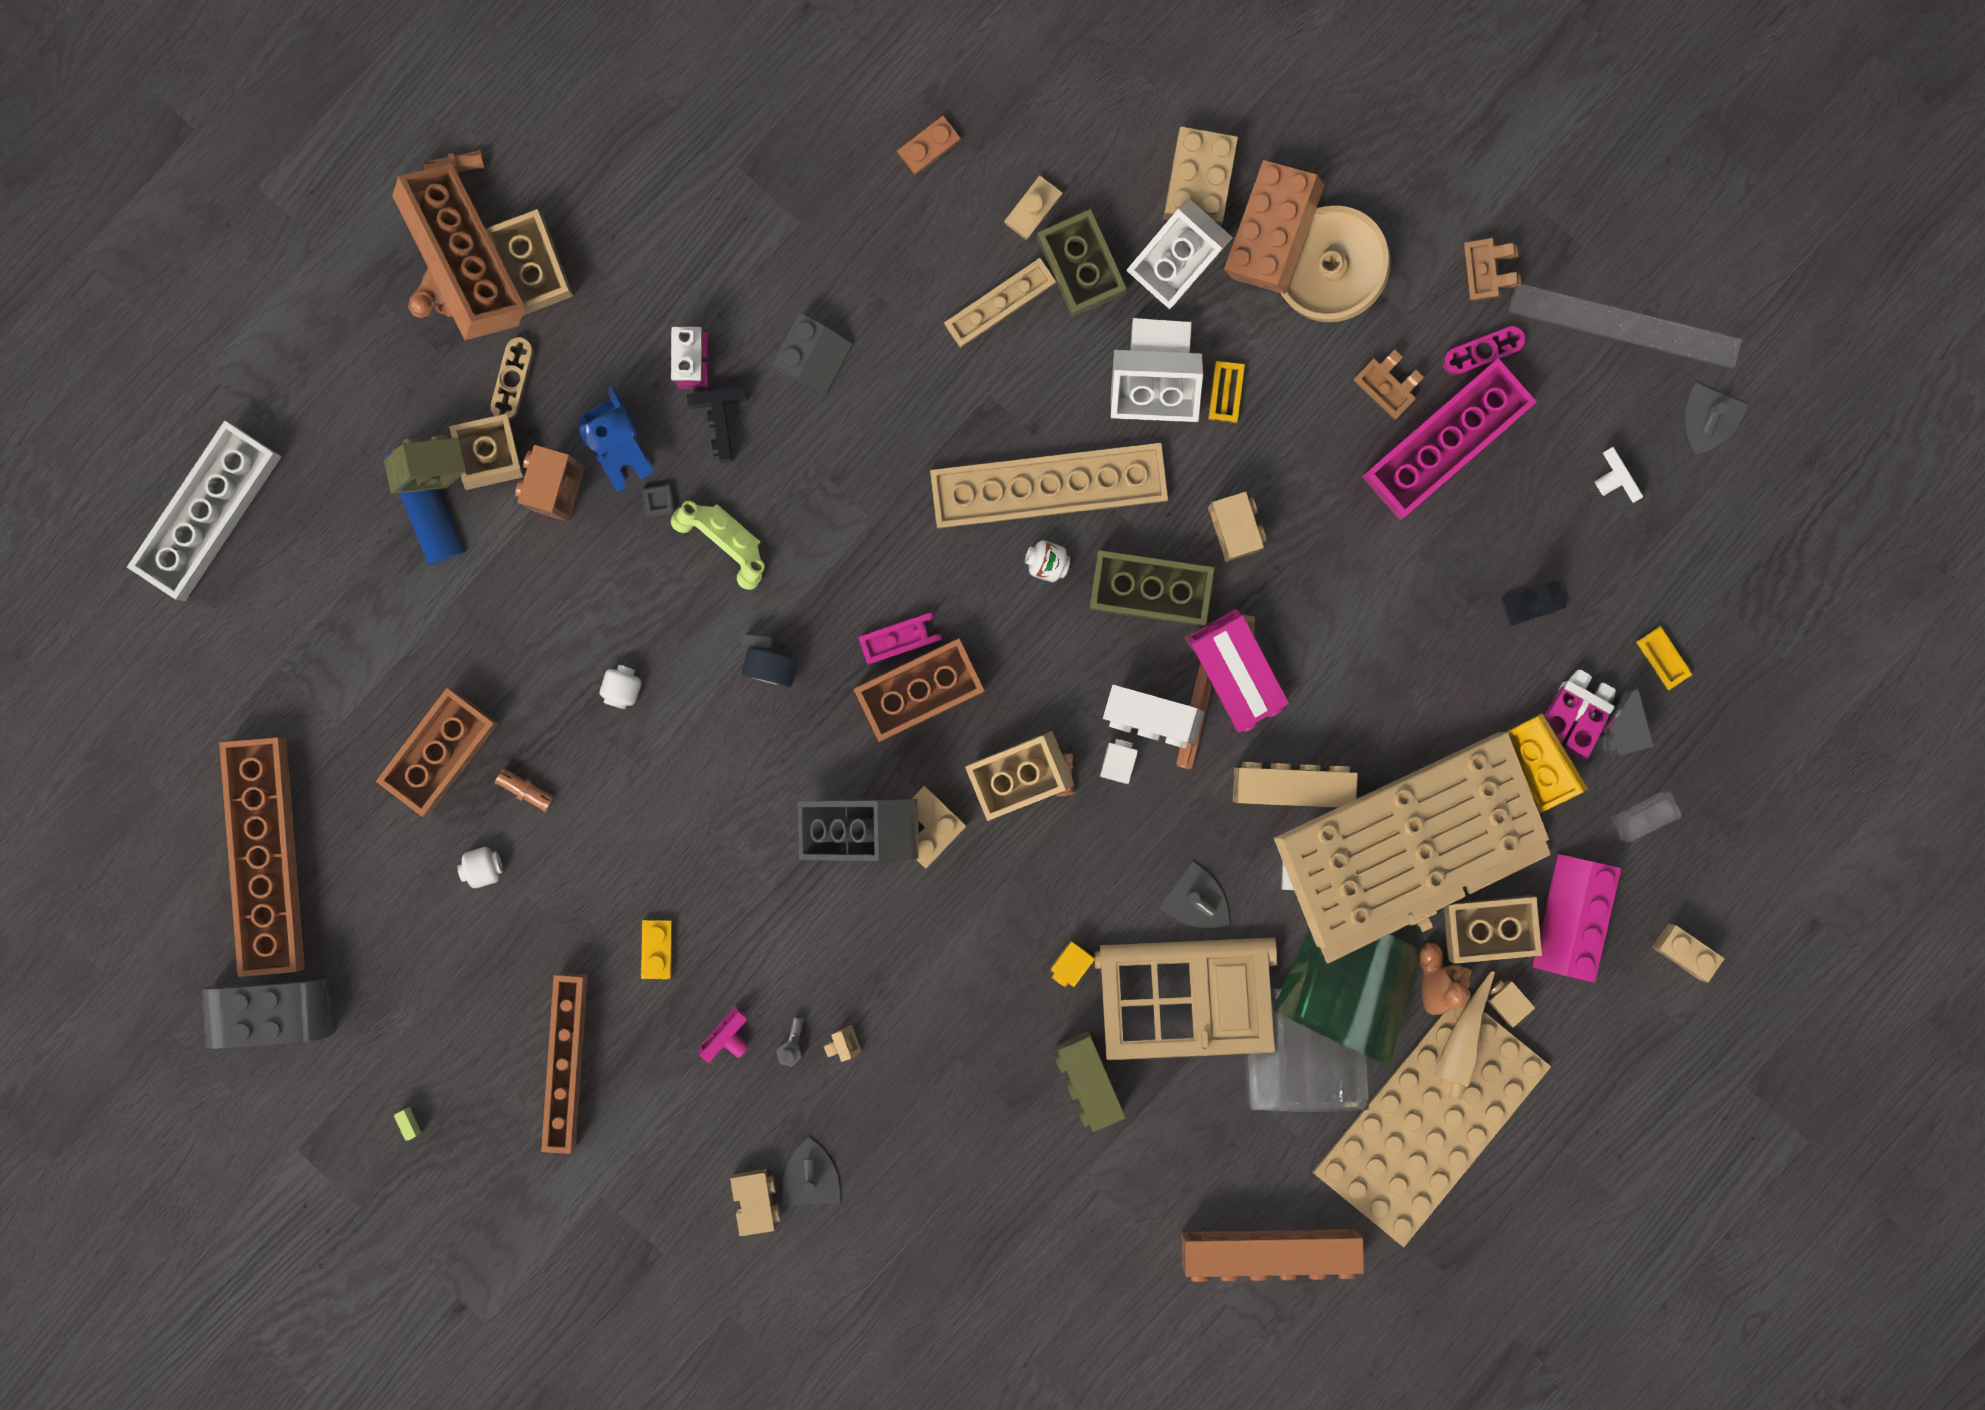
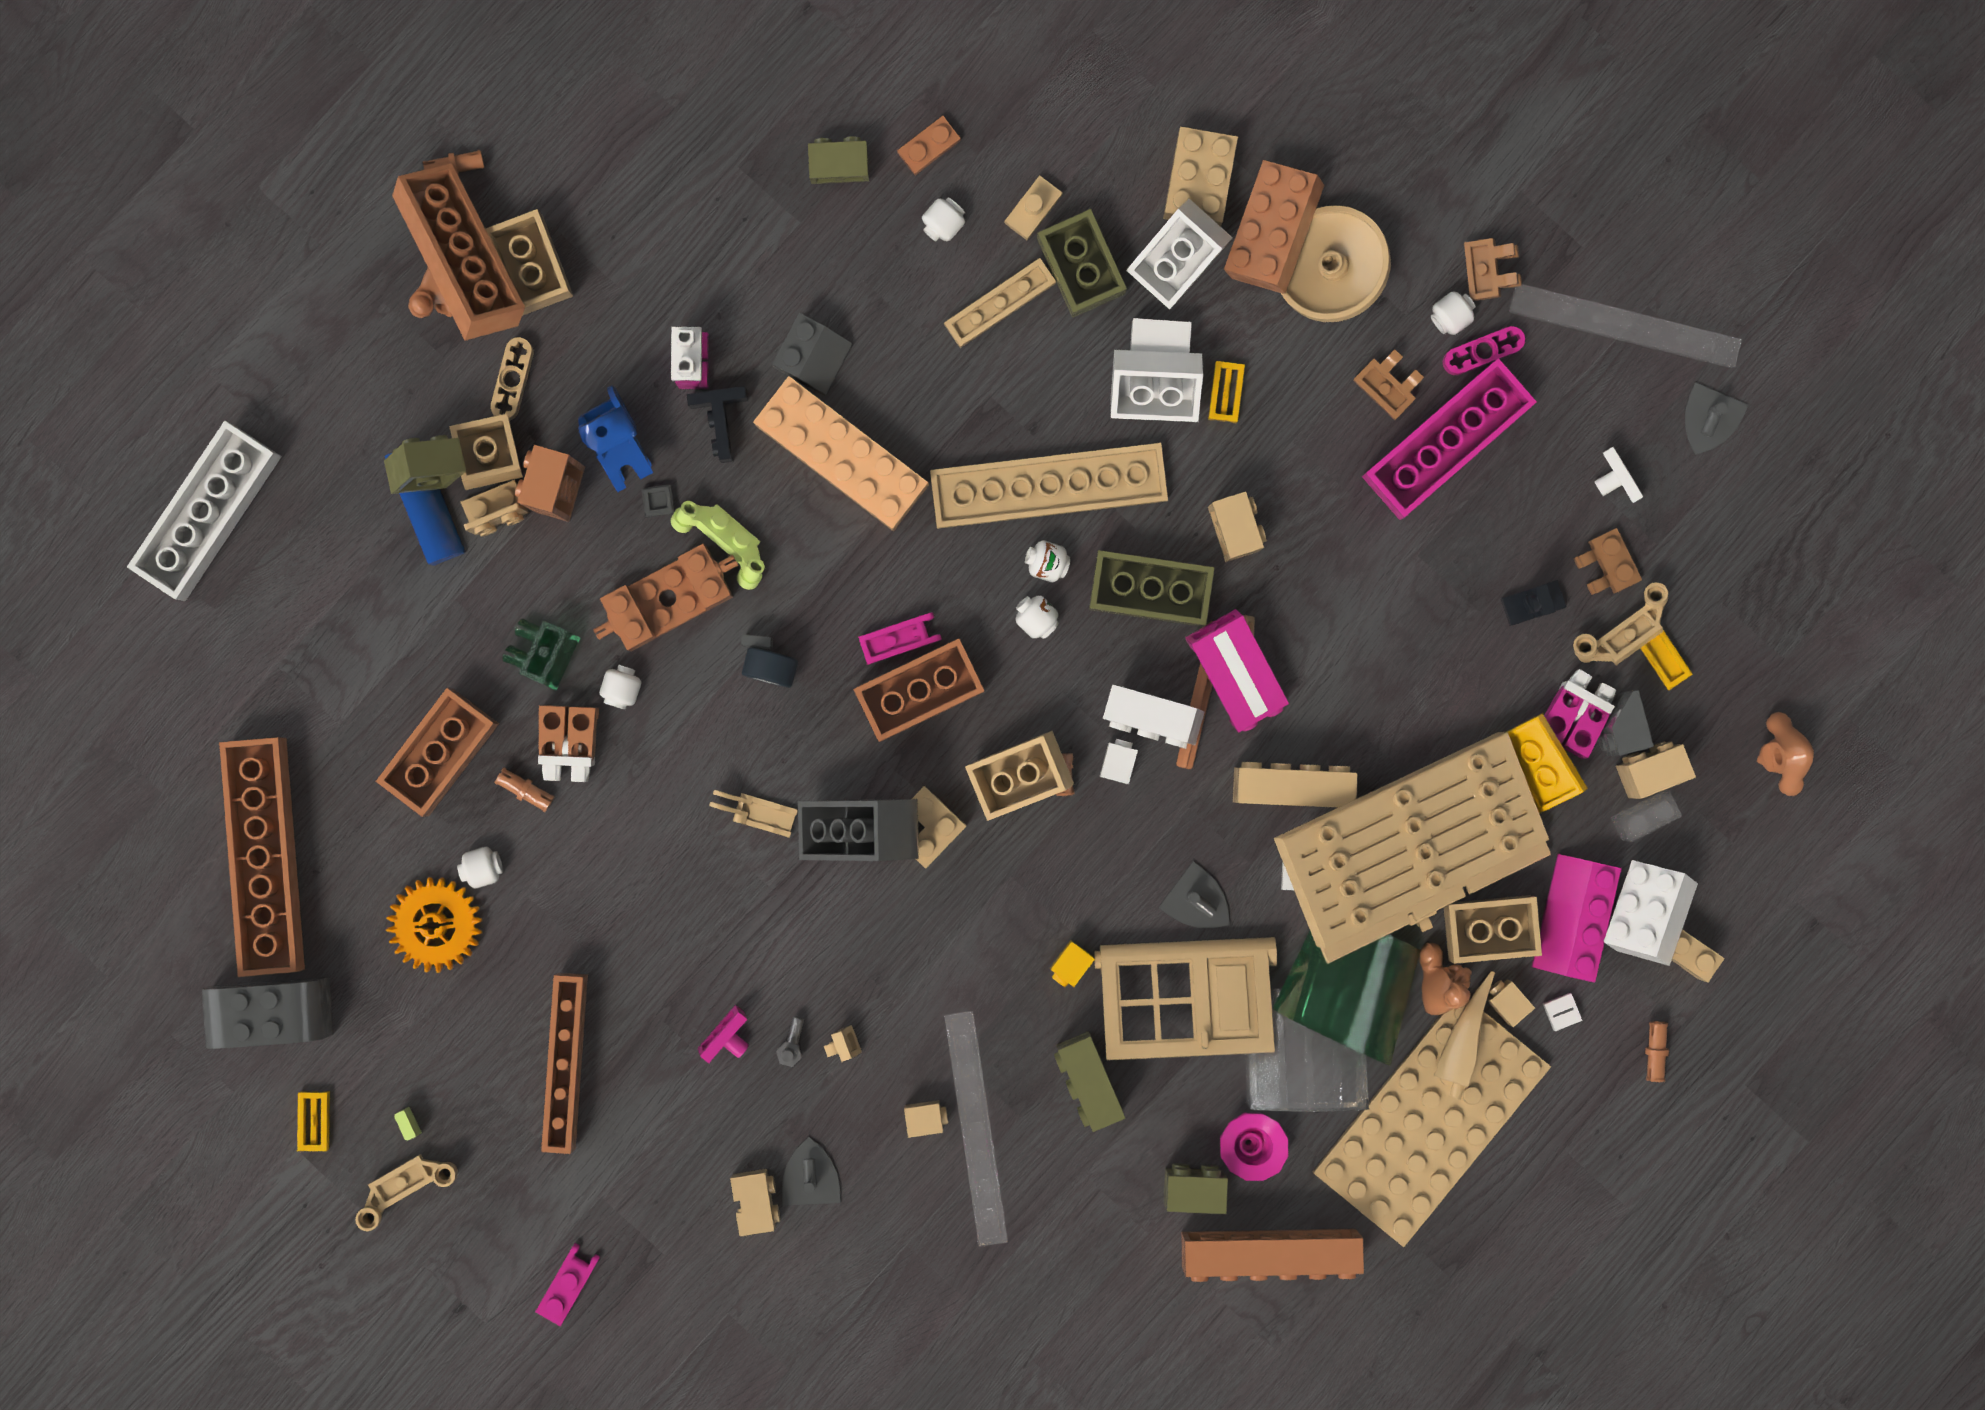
(301, 1132): none -> yellow tile
(400, 1184): none -> tan plate
(406, 928): none -> light orange gear
(493, 509): none -> tan bracket
(548, 653): none -> clear green brick
(566, 1287): none -> dark pink hinge
(572, 750): none -> nougat hips
(636, 609): none -> nougat brick
(656, 949): yellow plate -> none
(759, 813): none -> tan arm
(838, 161): none -> olive brick
(841, 453): none -> light nougat brick
(925, 1118): none -> tan brick
(943, 219): none -> white head
(976, 1128): none -> clear tile
(1037, 617): none -> white head
(1195, 1189): none -> olive brick
(1263, 1154): none -> dark pink hat
(1453, 313): none -> white head
(1562, 1012): none -> white tile
(1614, 561): none -> medium nougat plate
(1628, 635): none -> tan plate
(1650, 912): none -> white brick
(1655, 771): none -> tan brick
(1657, 1051): none -> nougat pin
(1786, 754): none -> nougat head

